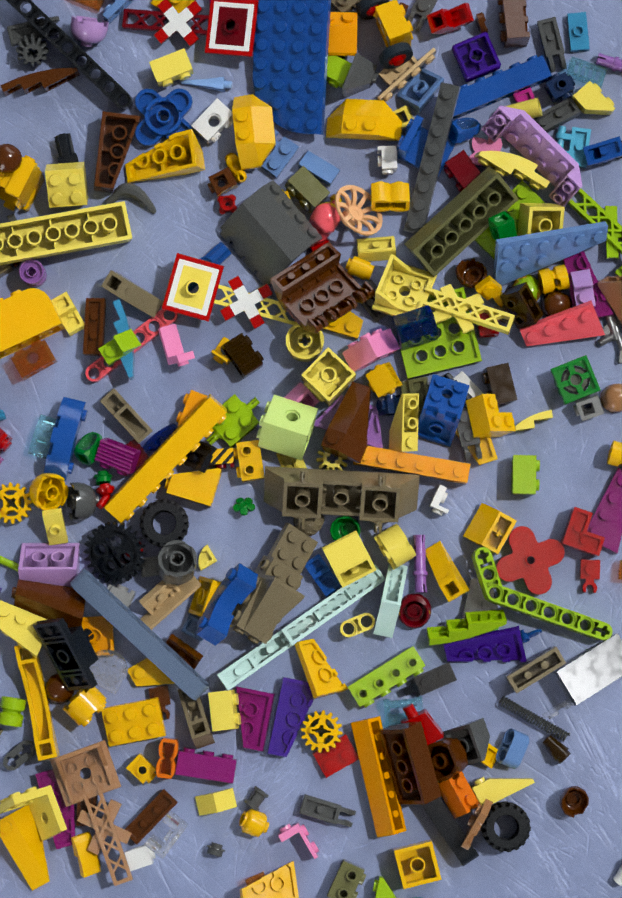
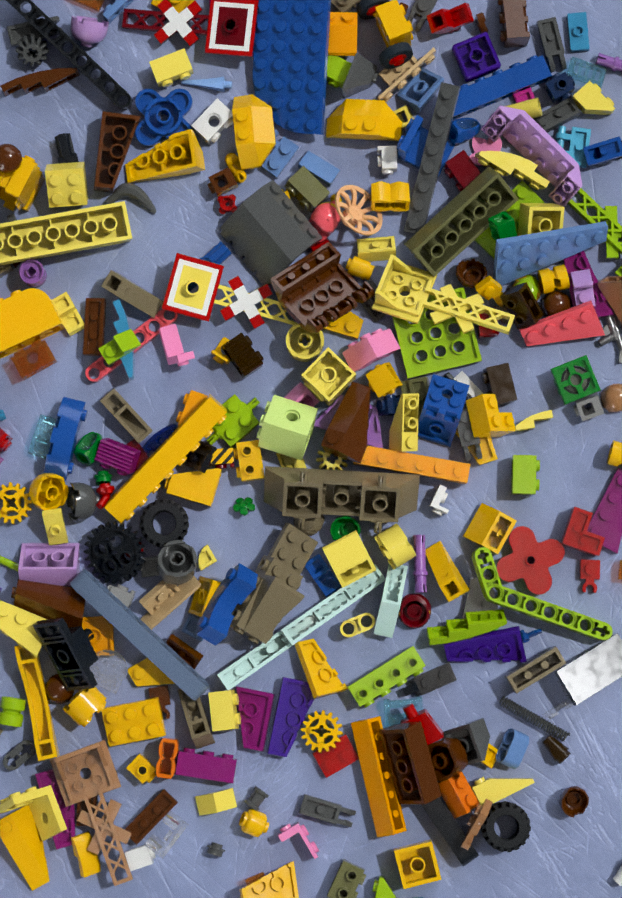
(415, 327): clear blue slope -> none

